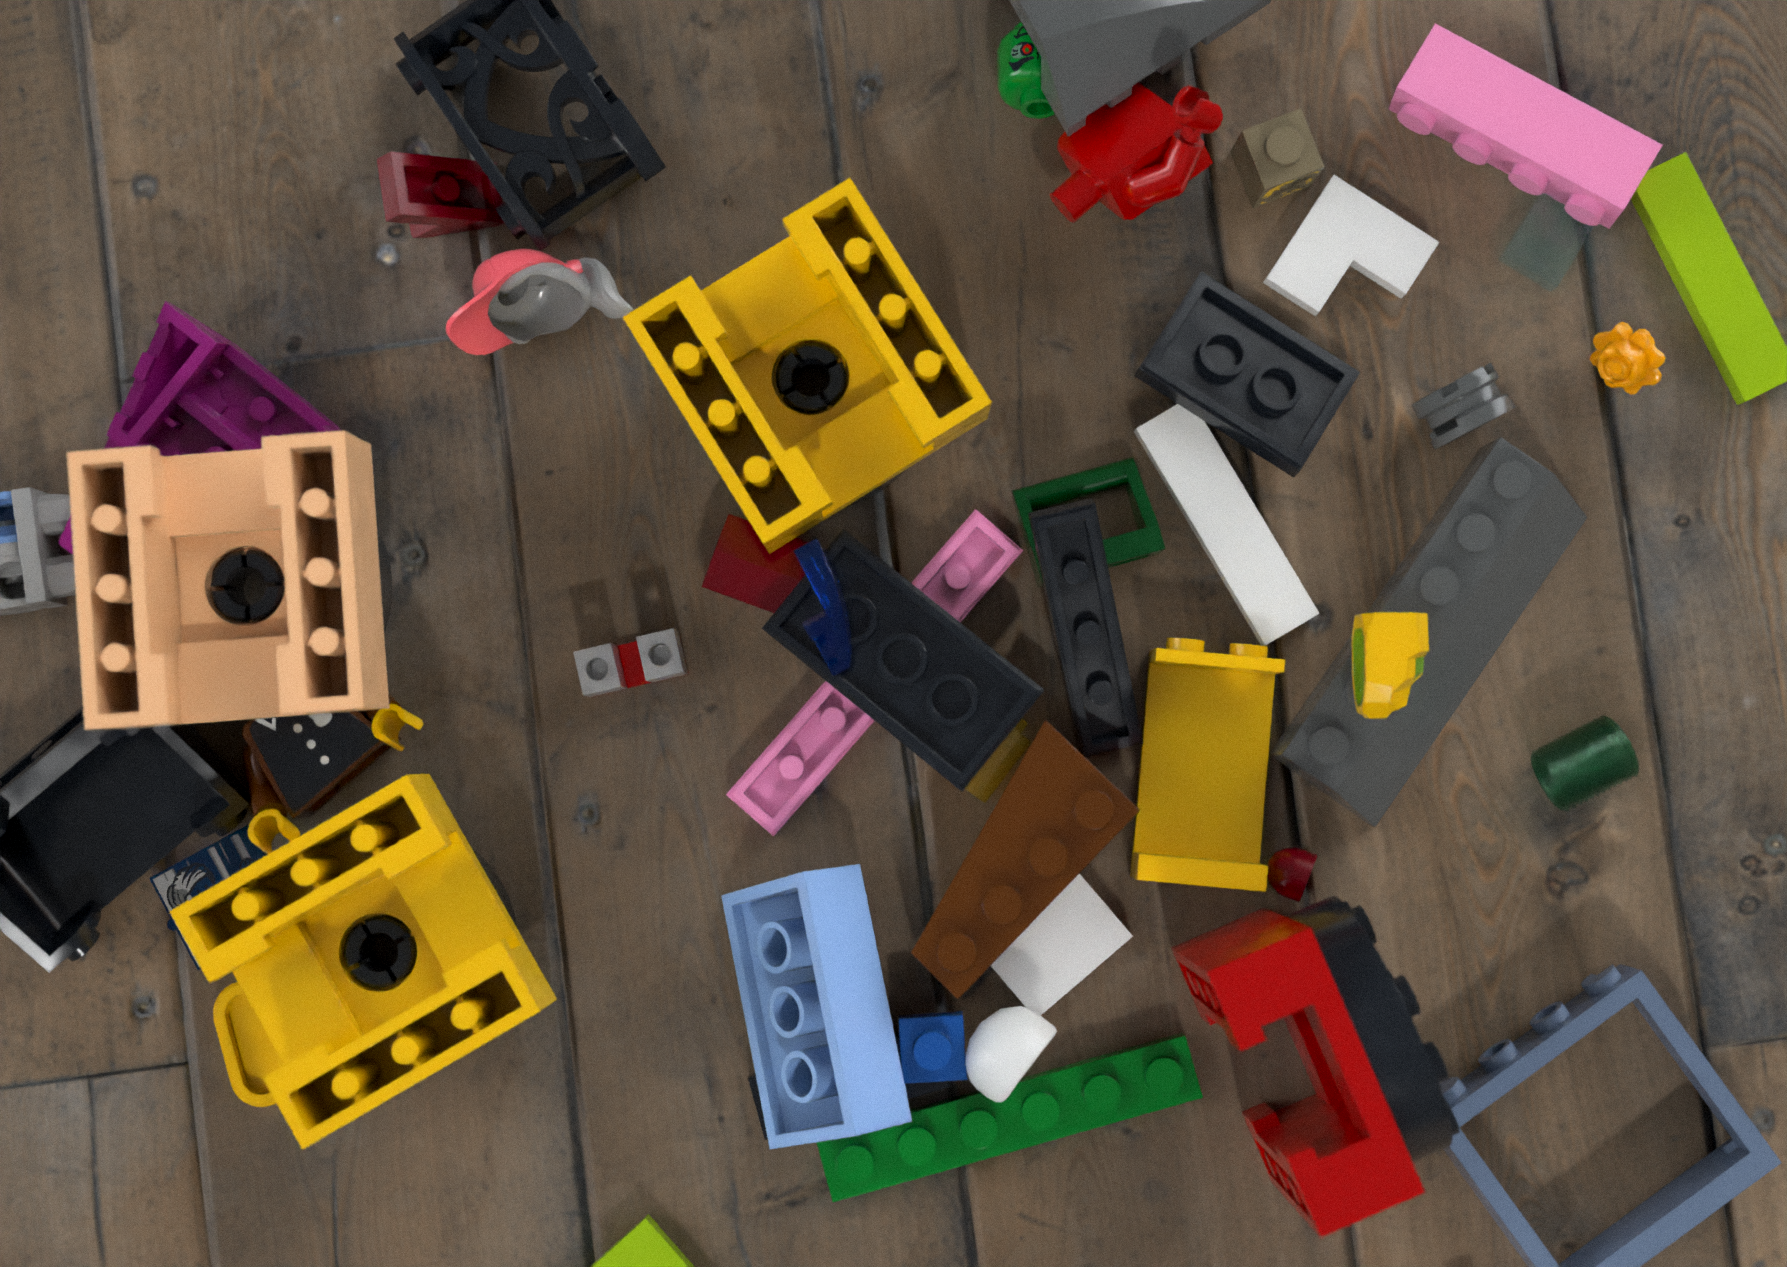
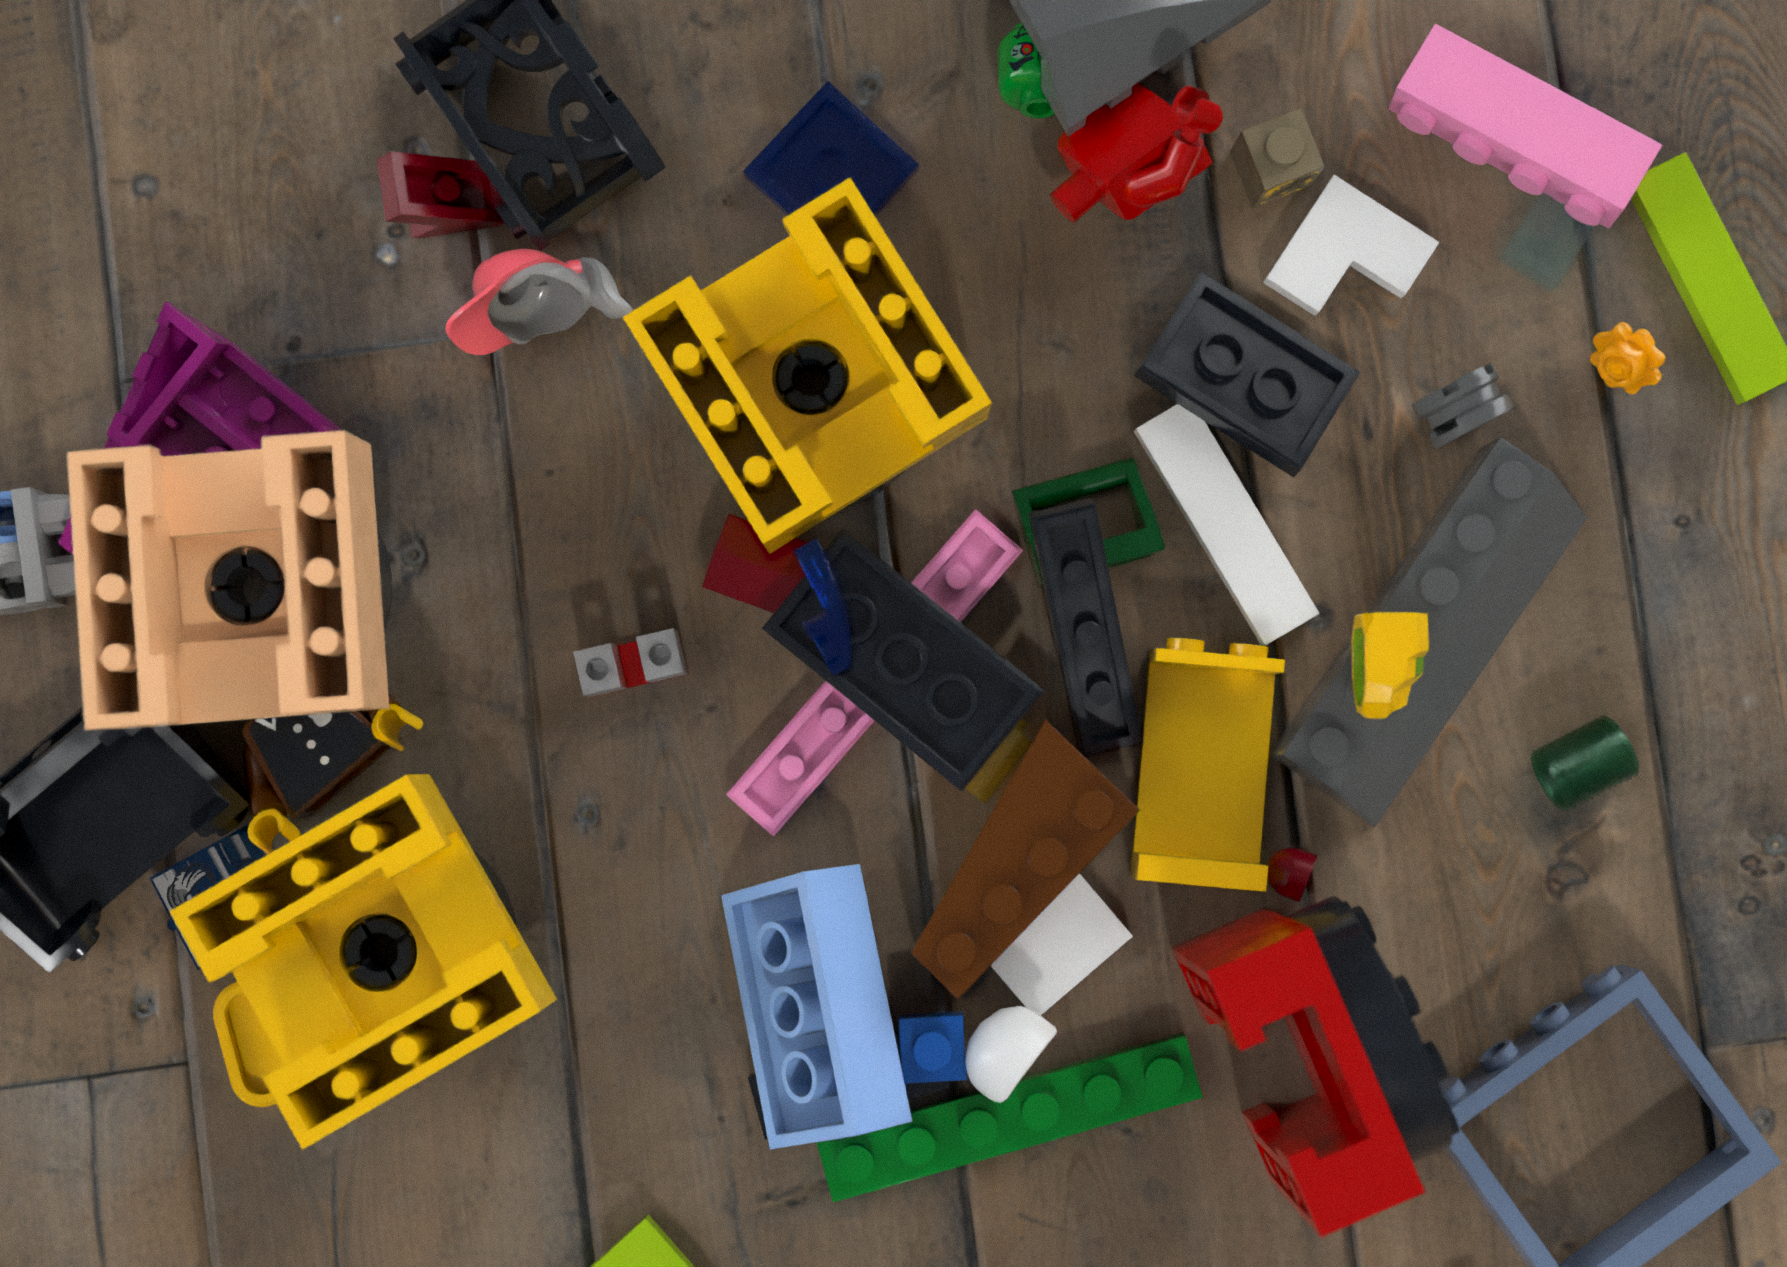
(824, 148): none -> clear blue tile

